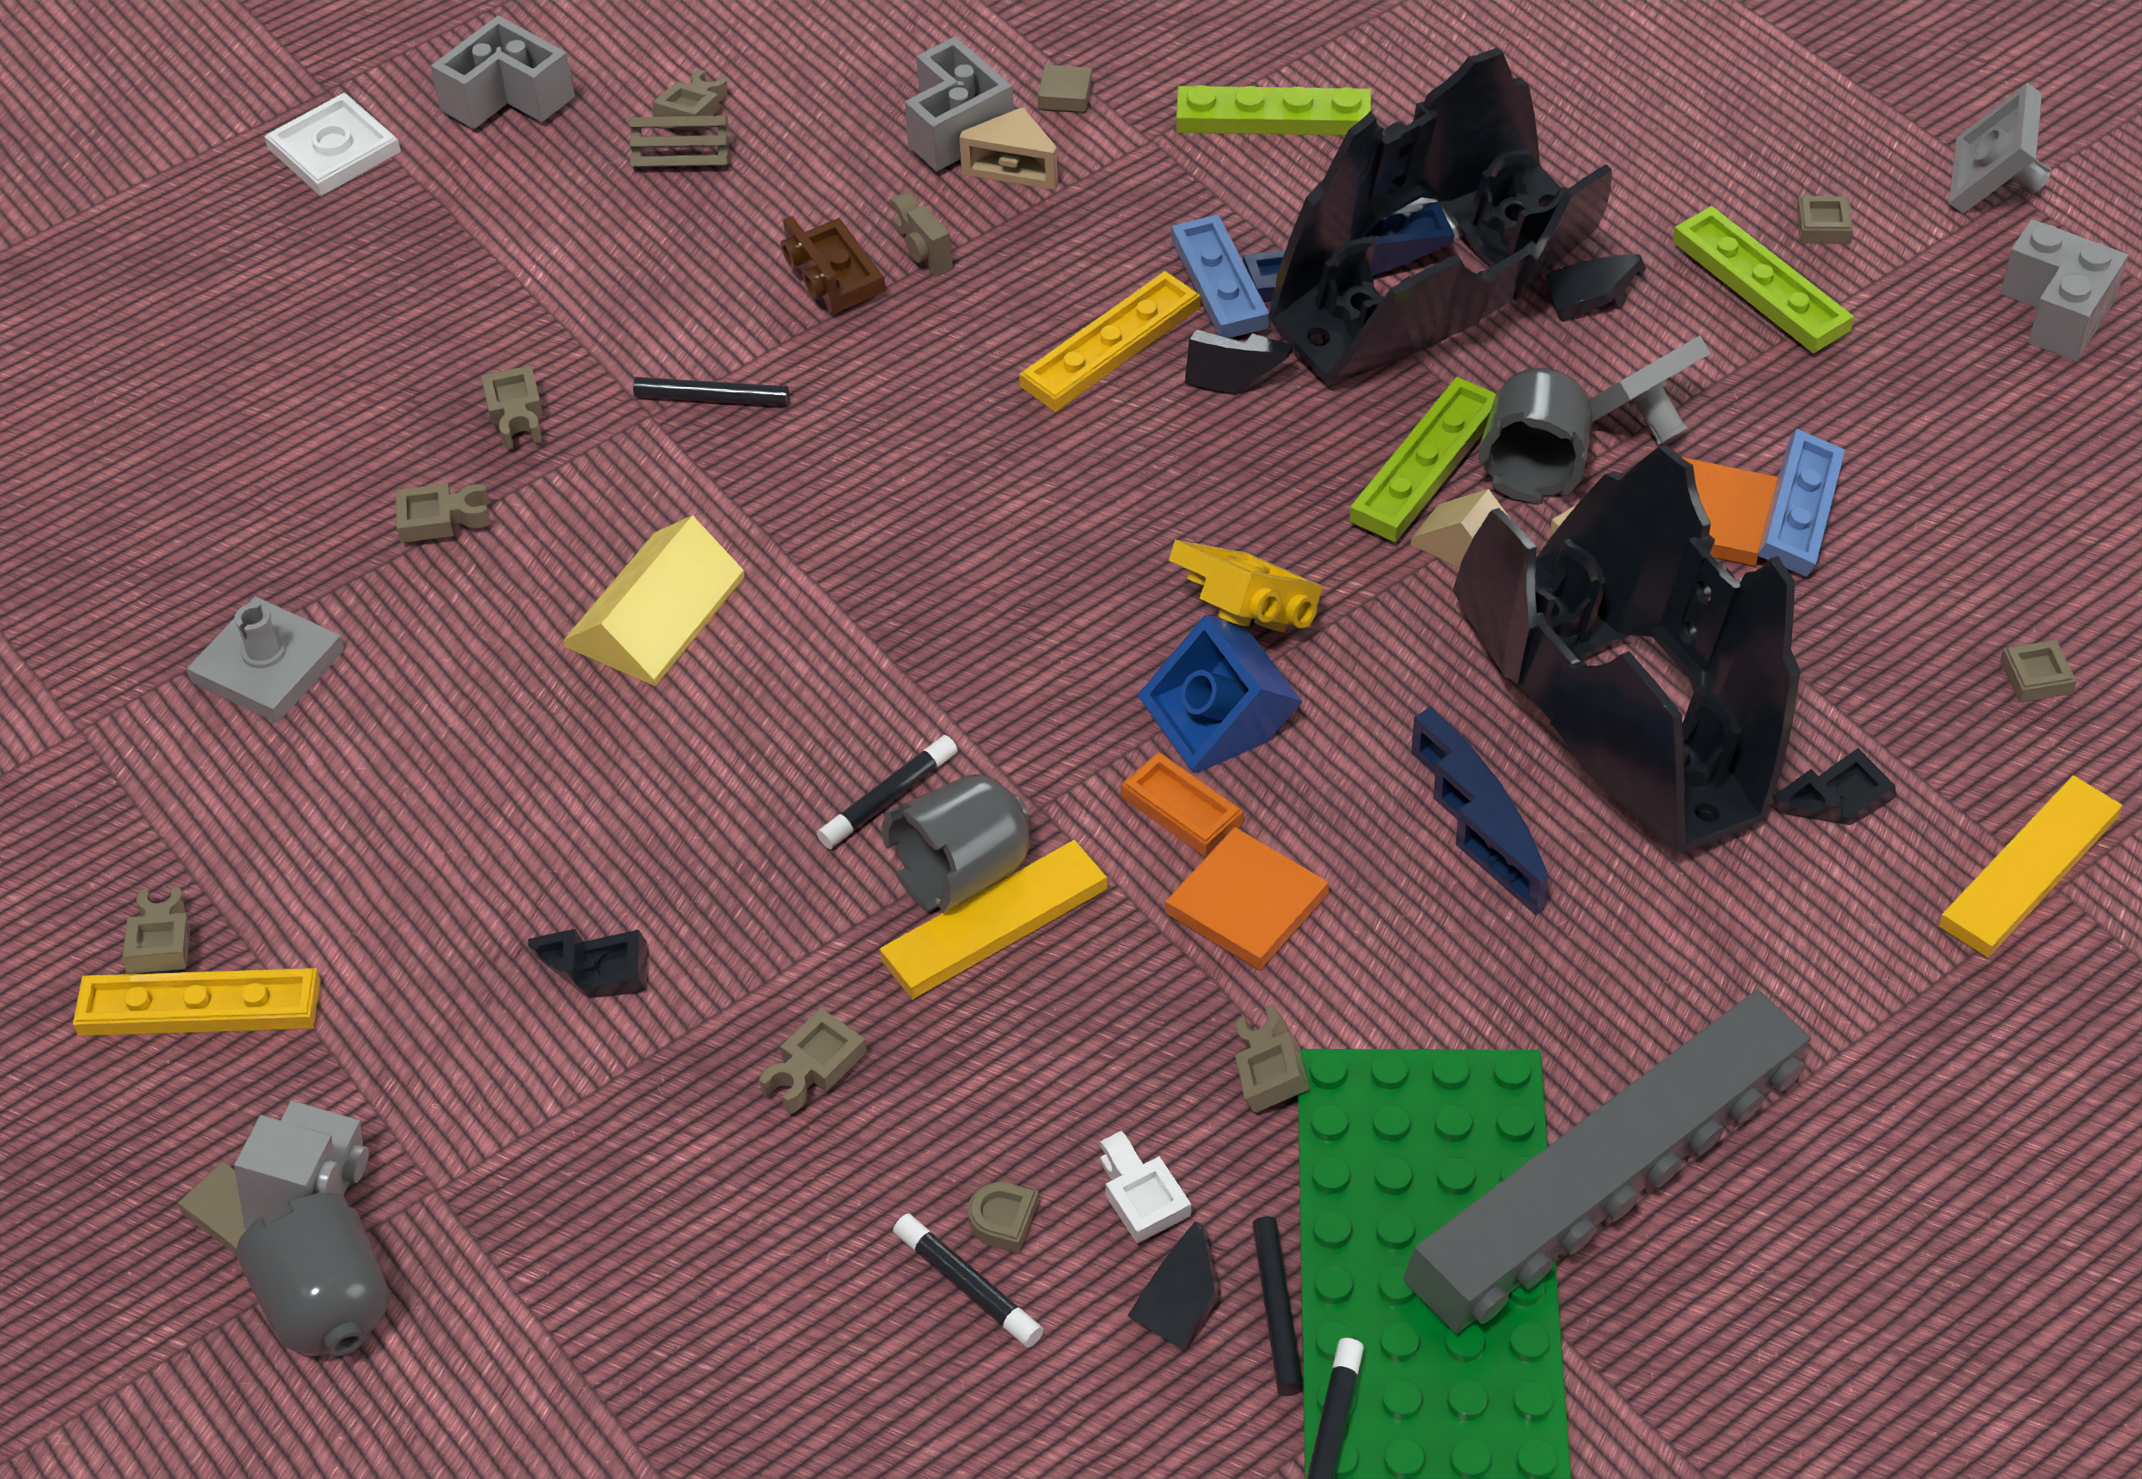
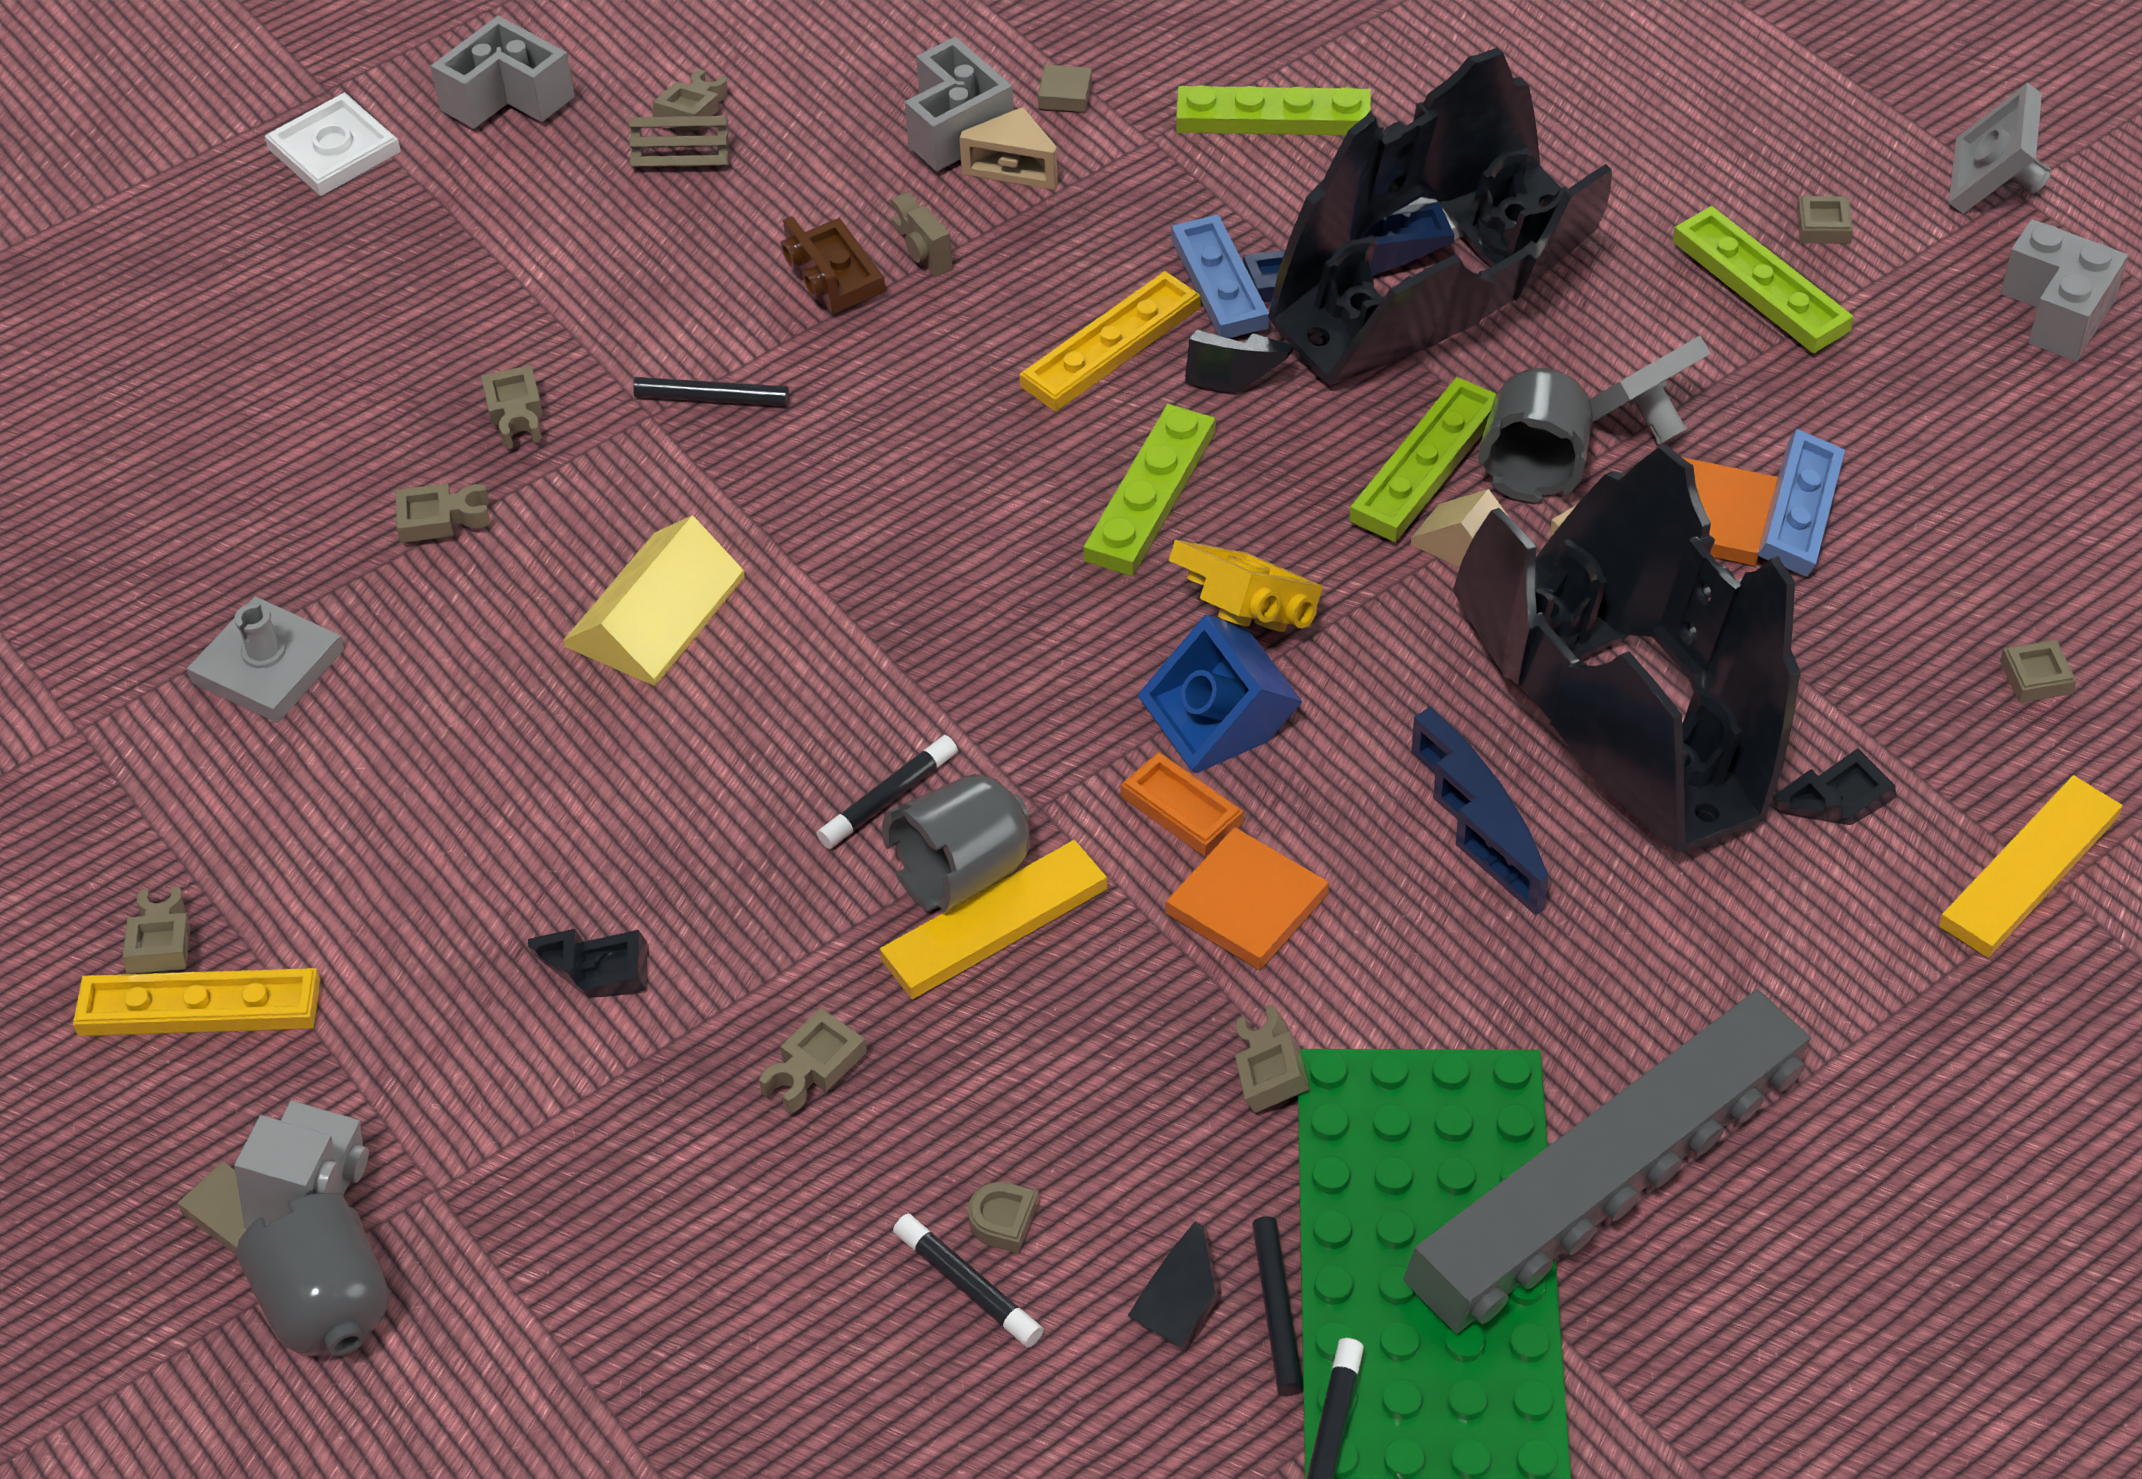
(1141, 1193): white plate -> none
(1149, 490): none -> lime plate
(1593, 283): black slope -> none

